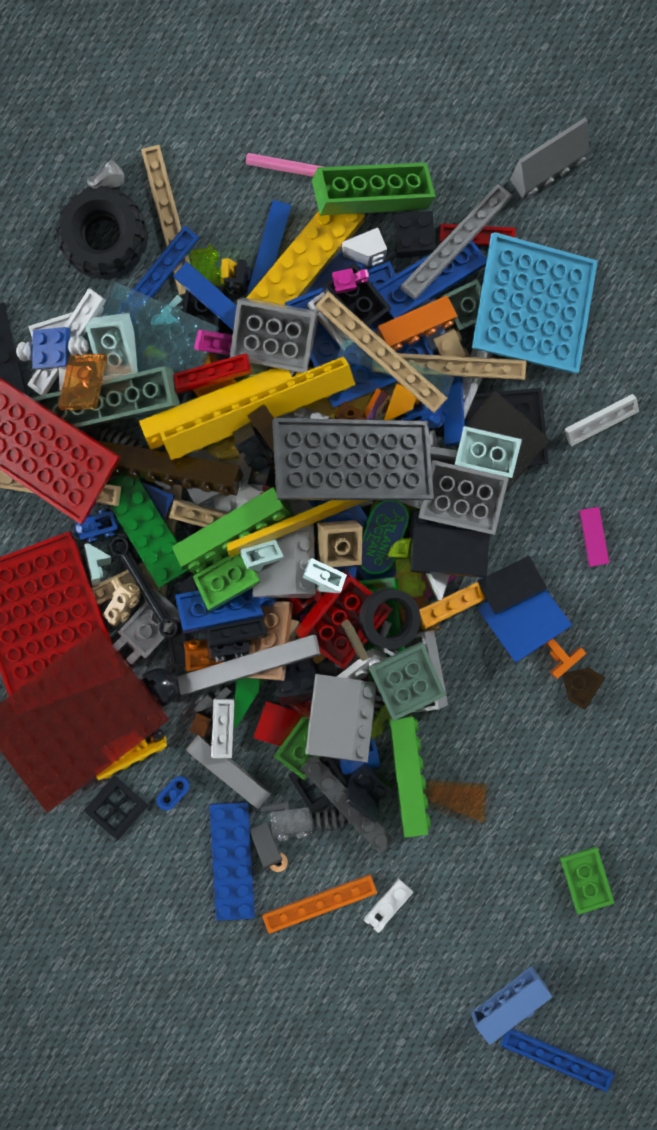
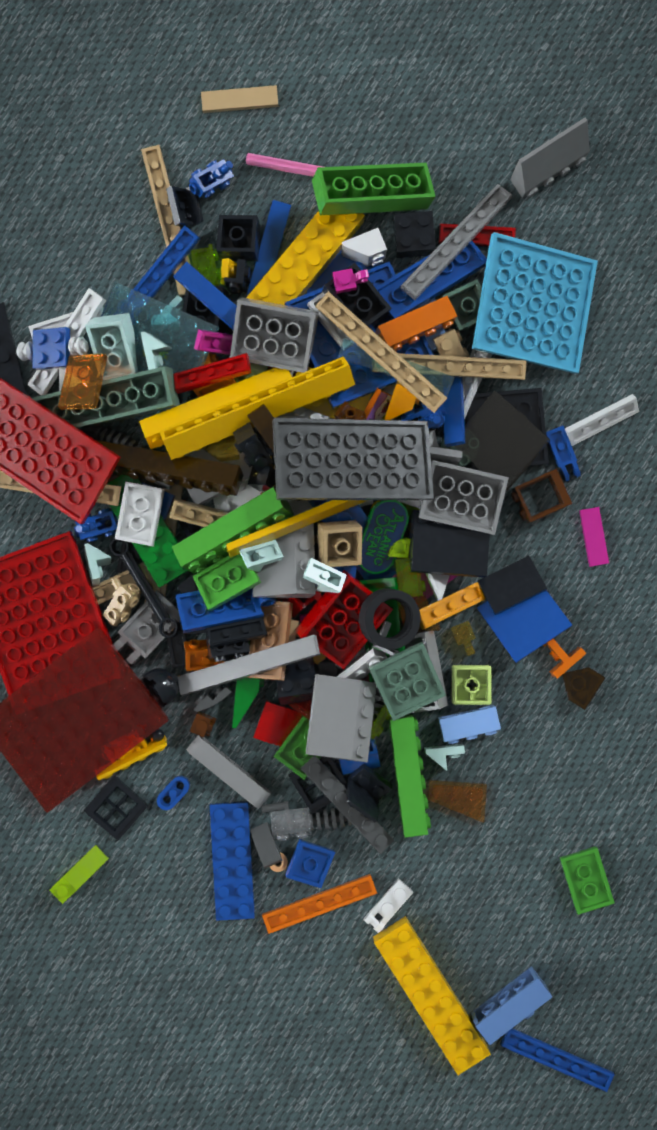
(78, 874): none -> lime slope
(89, 208): black tyre -> none
(109, 176): light grey hair -> none
(139, 514): none -> white tile
(151, 347): none -> light aqua slope
(184, 207): none -> black bracket
(213, 177): none -> blue brick
(222, 728): white plate -> none
(238, 237): none -> black brick
(239, 99): none -> tan tile
(310, 863): none -> blue hinge
(354, 639): dark tan tile -> none
(431, 995): none -> yellow brick
(439, 753): none -> light aqua slope
(463, 635): none -> clear yellow plate
(469, 724): none -> light blue brick
(480, 693): none -> yellowish green brick
(488, 452): light aqua slope -> none
(558, 488): none -> reddish brown window
(562, 452): none -> blue hinge

